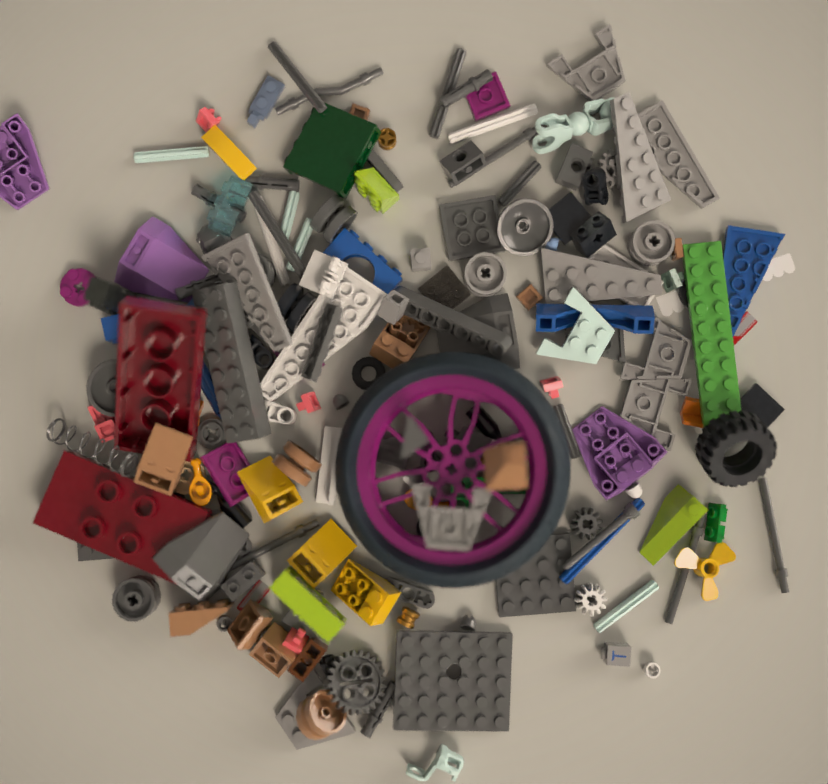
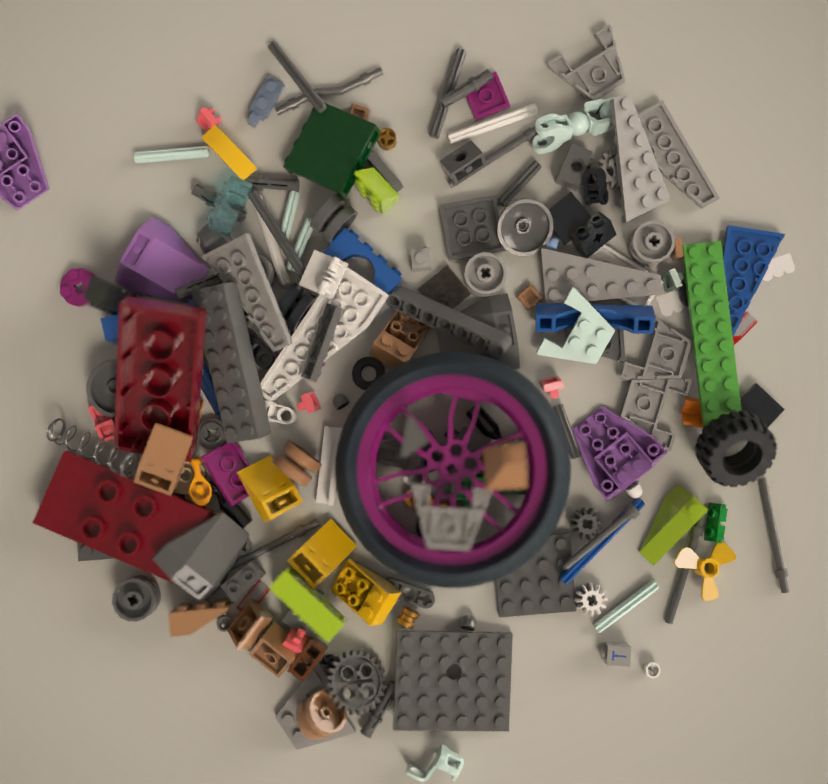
(393, 307): light grey brick -> none

